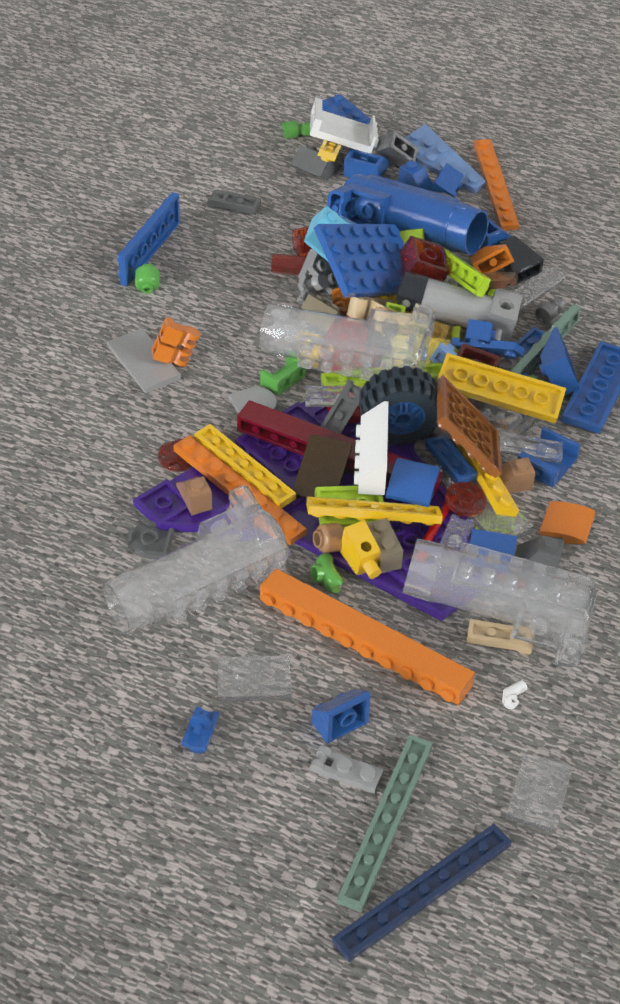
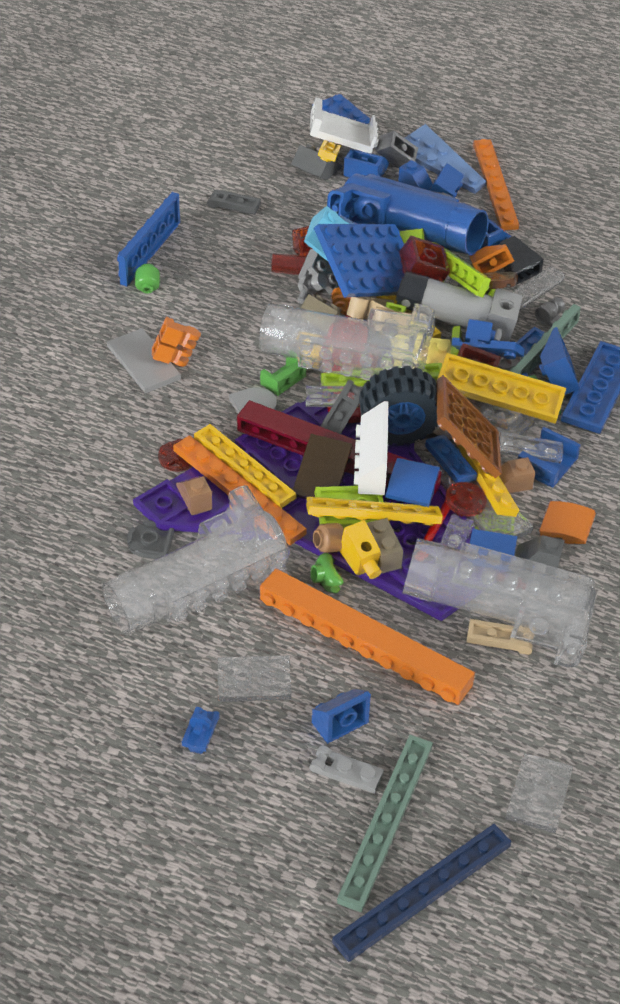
(293, 129): bright green piece -> none
(440, 353): medium blue tile -> none
(442, 332): clear yellow leg -> none
(511, 694): white arm -> none

